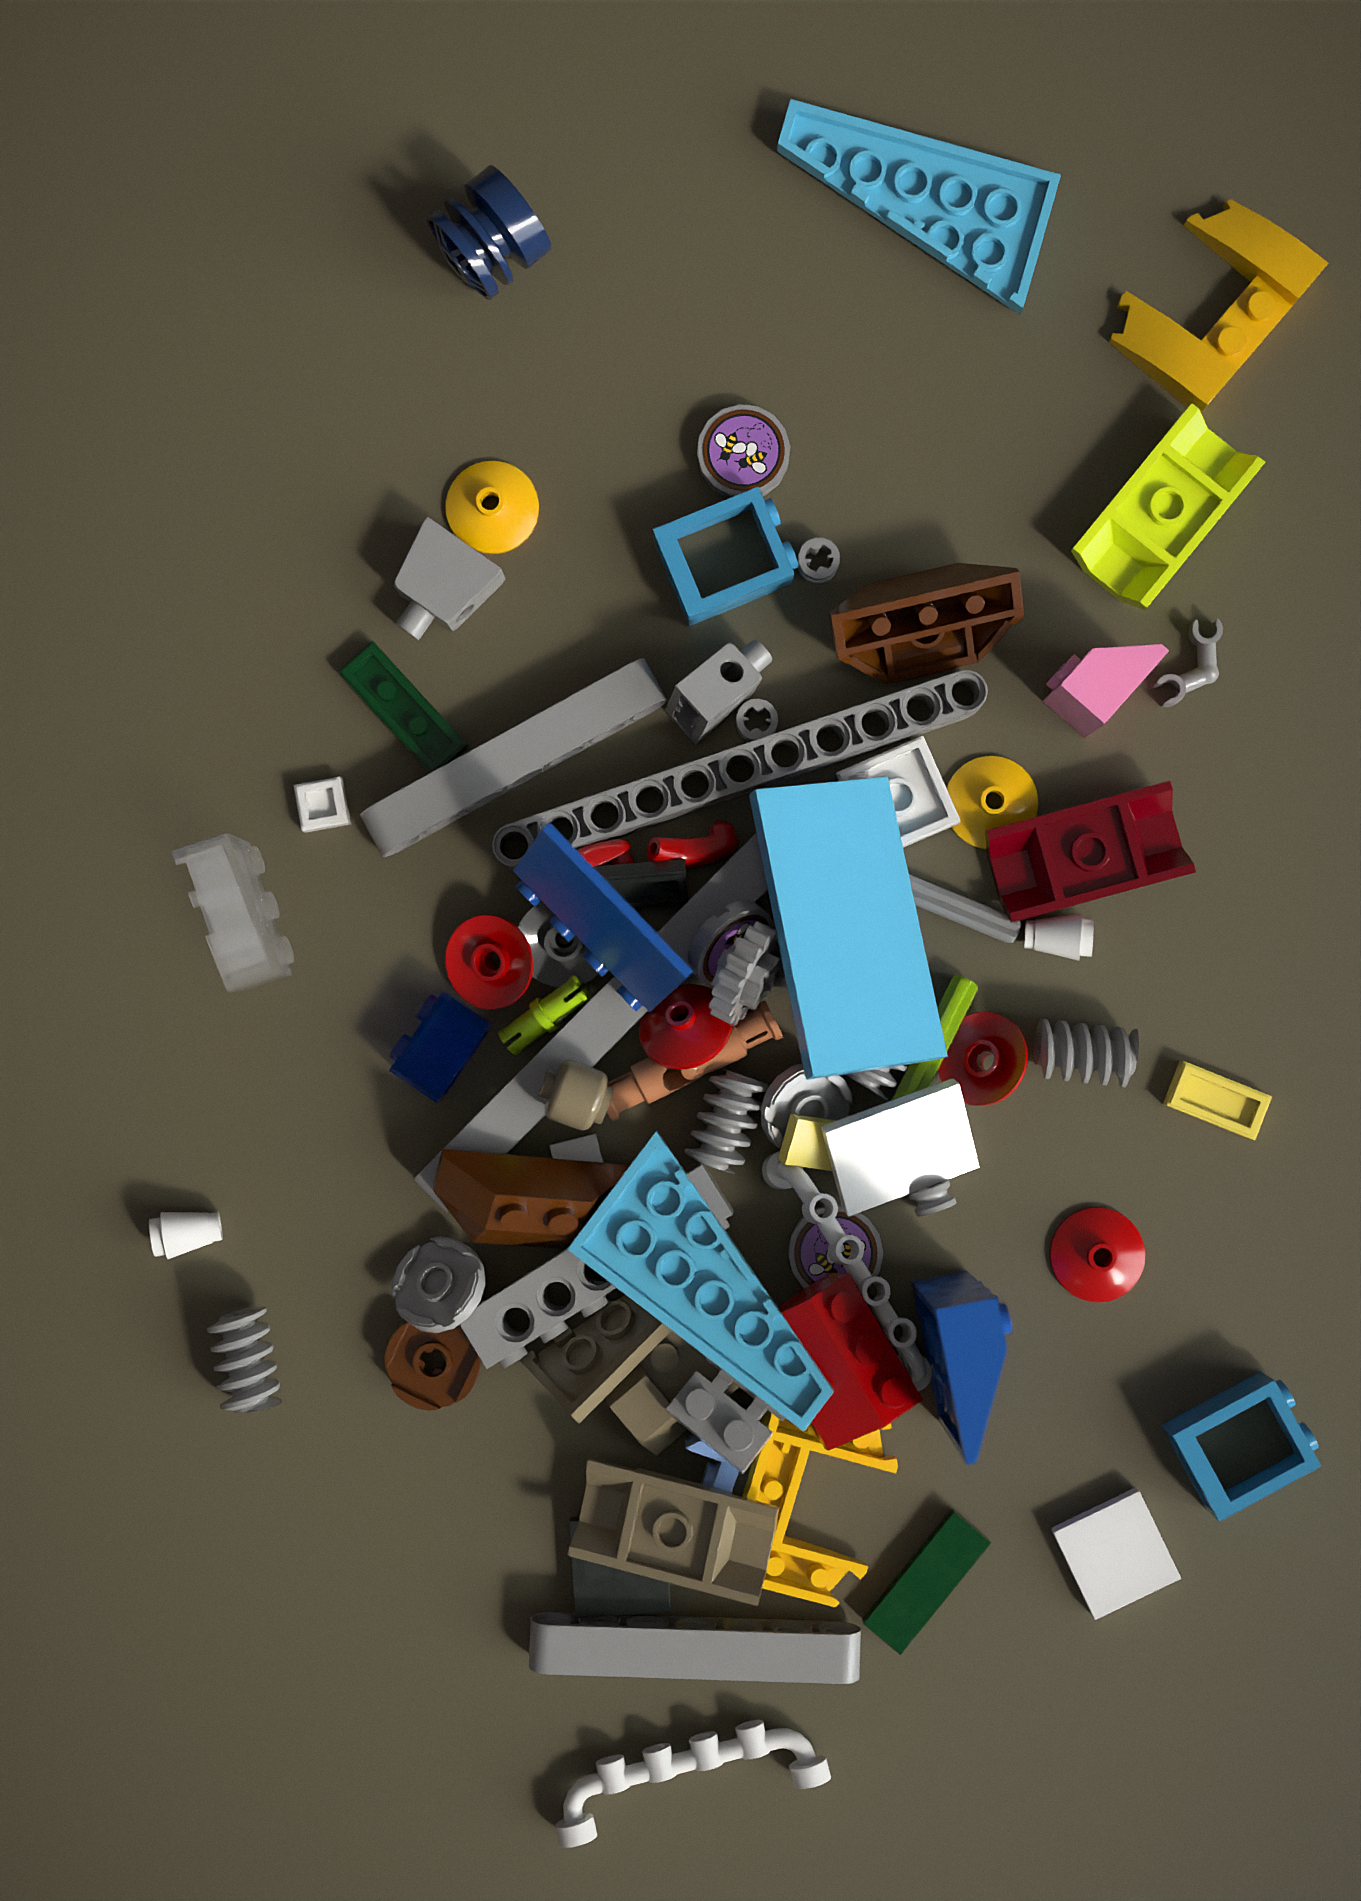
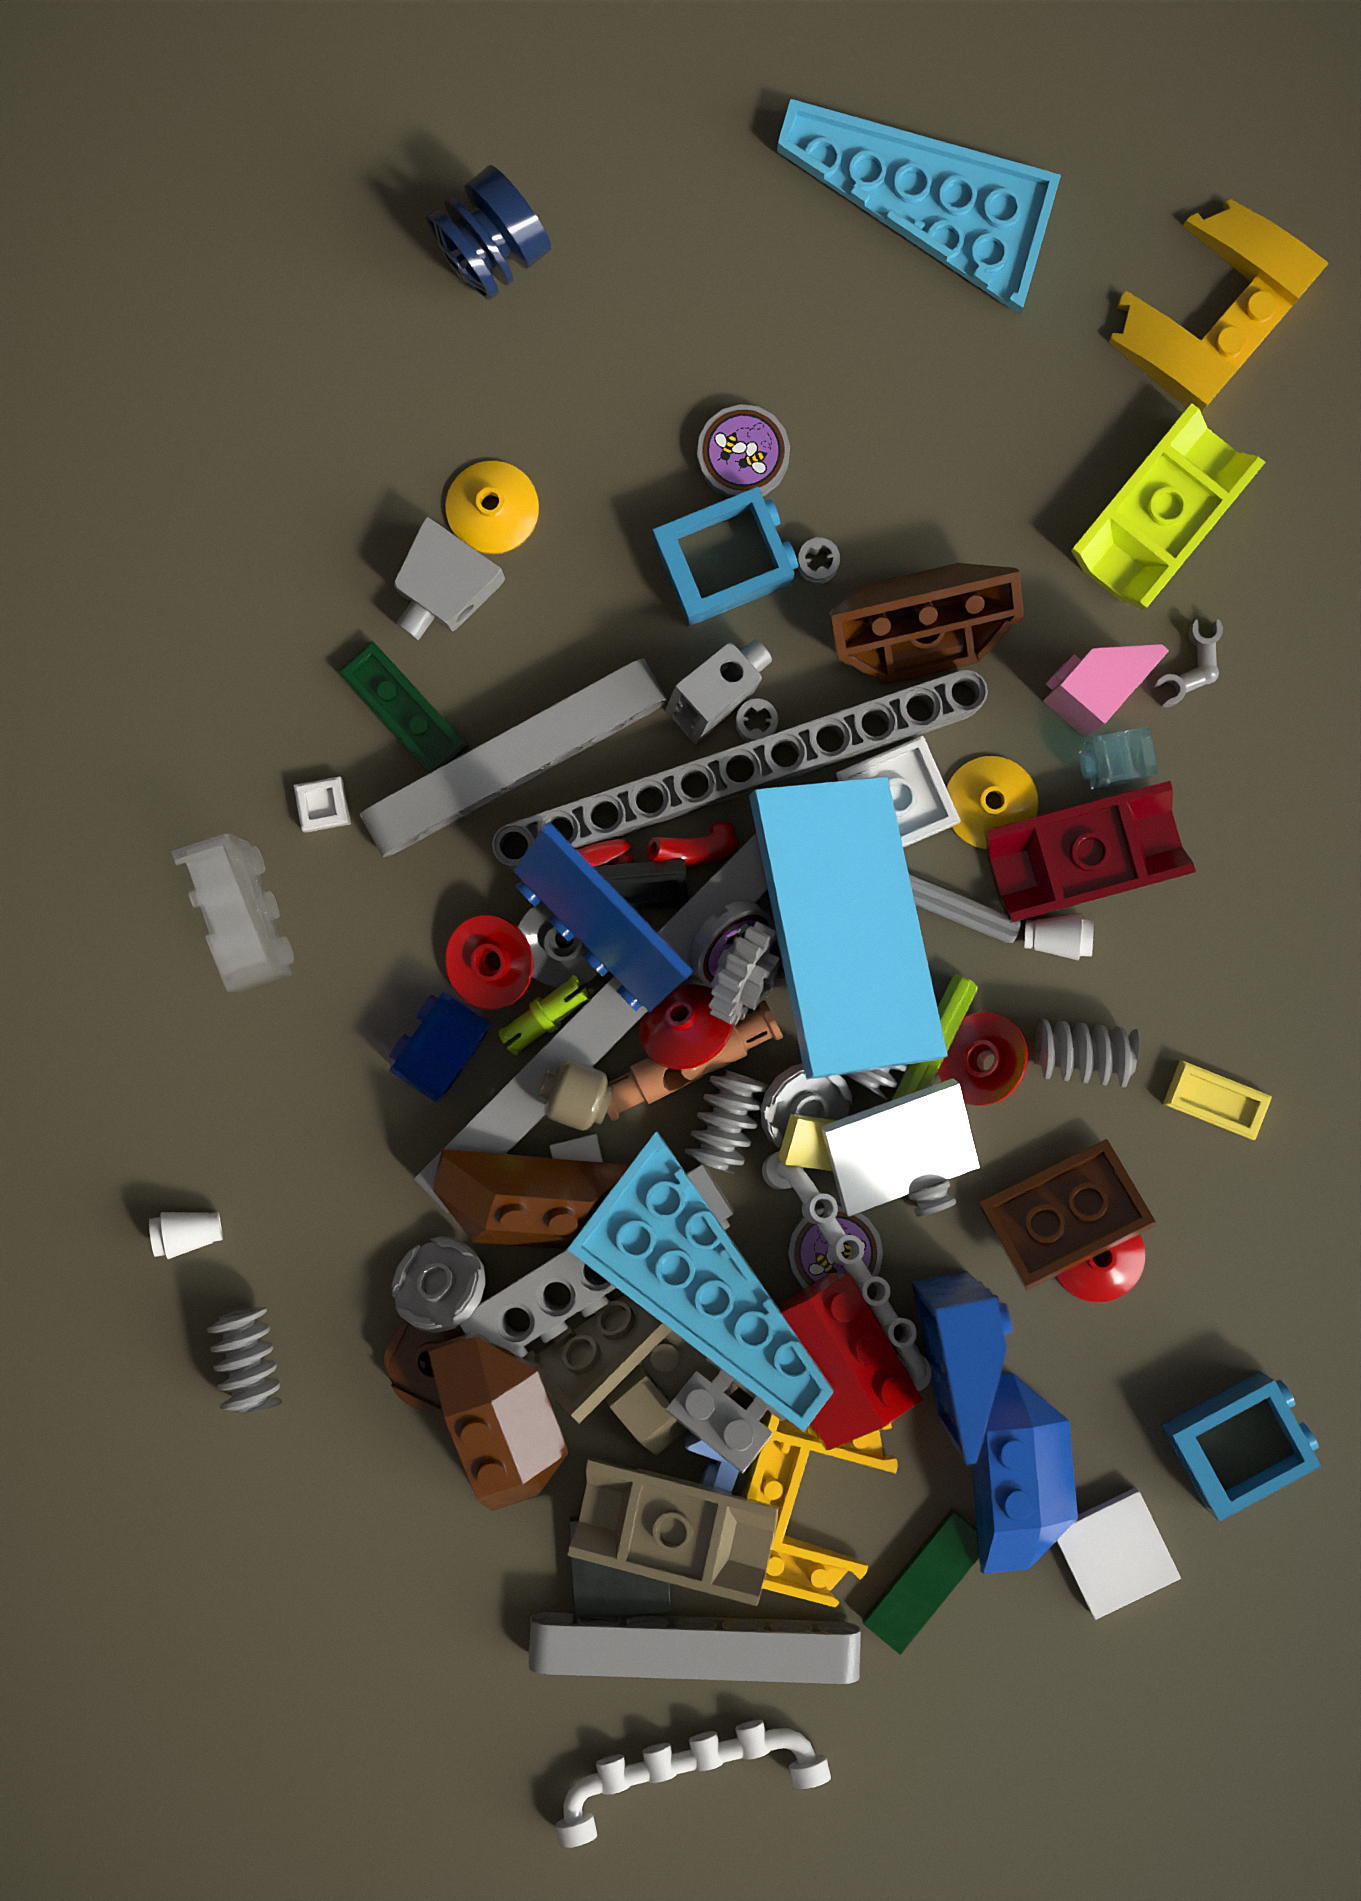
(497, 1419): none -> reddish brown wedge
(1022, 1479): none -> blue wedge
(1067, 1214): none -> reddish brown plate
(1118, 758): none -> clear light blue brick

